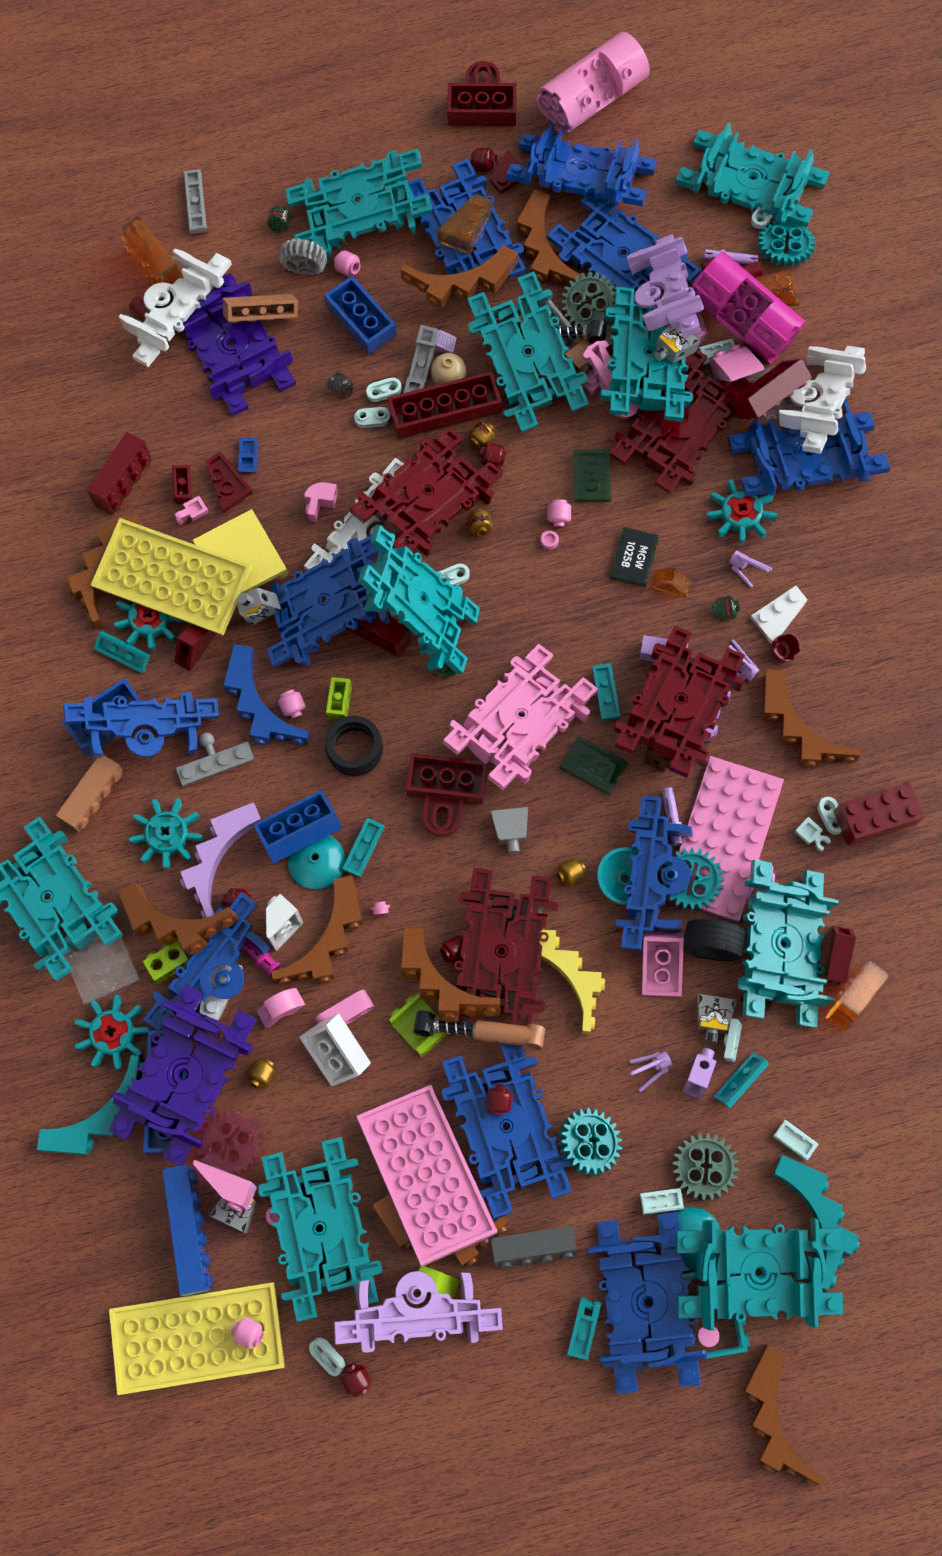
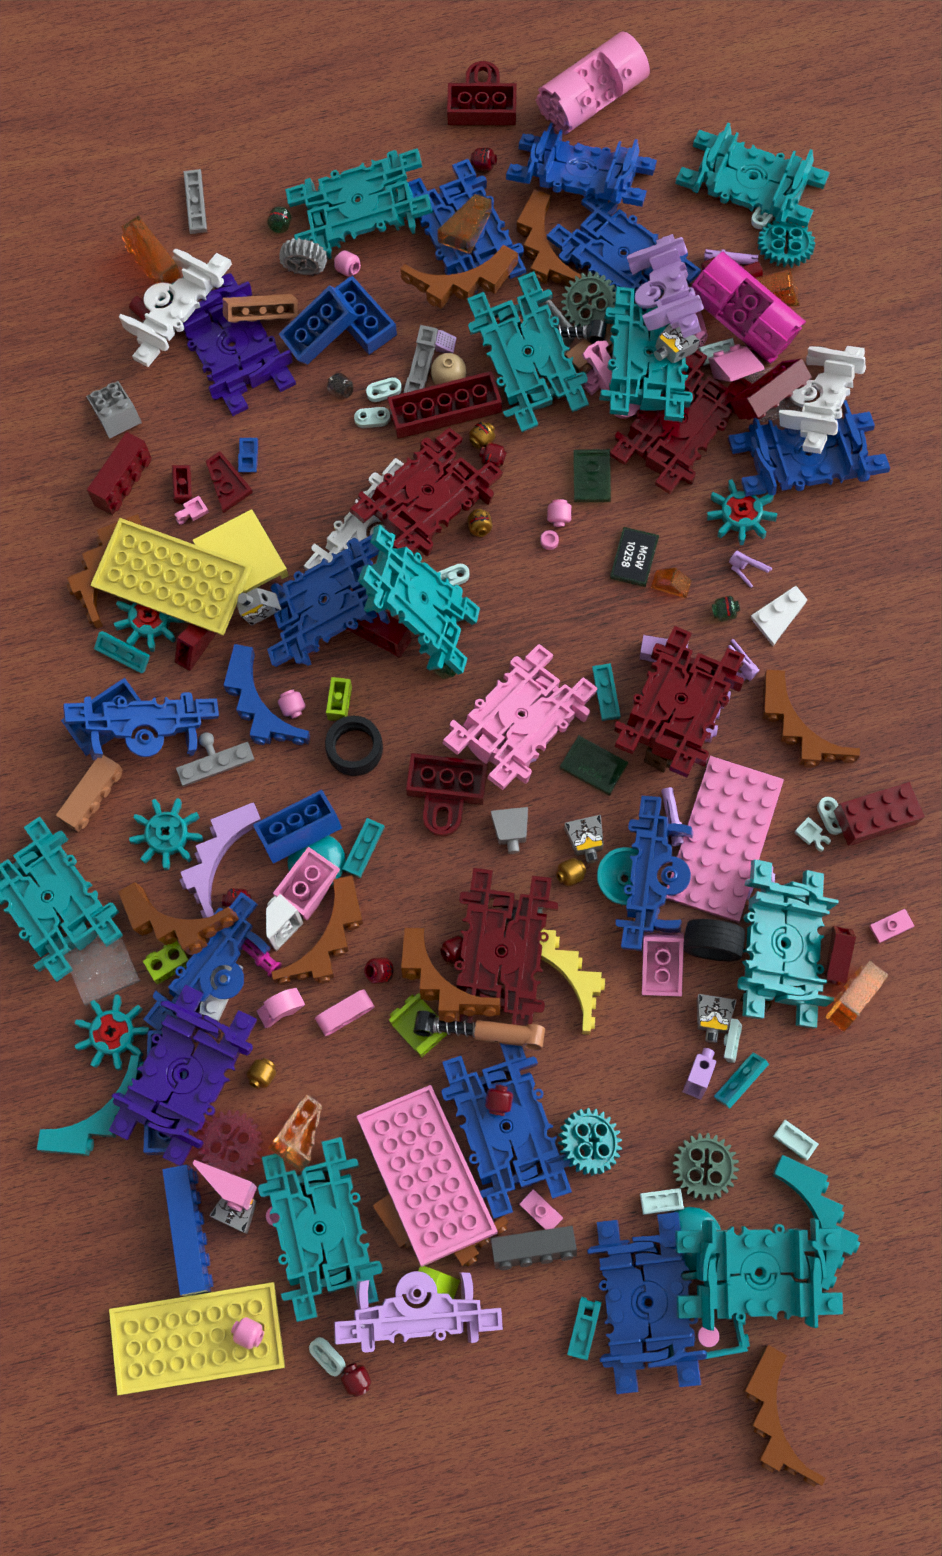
(114, 409): none -> light grey slope
(298, 1133): none -> clear orange wedge
(307, 882): none -> bright pink slope
(318, 325): none -> blue brick
(319, 495): bright pink brick -> none
(335, 1050): white slope -> none
(379, 970): none -> dark red head
(380, 907): bright pink plate -> none
(498, 178): dark red wing -> none
(541, 1210): none -> bright pink plate
(585, 837): none -> torso
(659, 1061): lavender plant -> none
(709, 884): teal gear -> none
(785, 647): dark red hair -> none
(891, 926): none -> bright pink plate

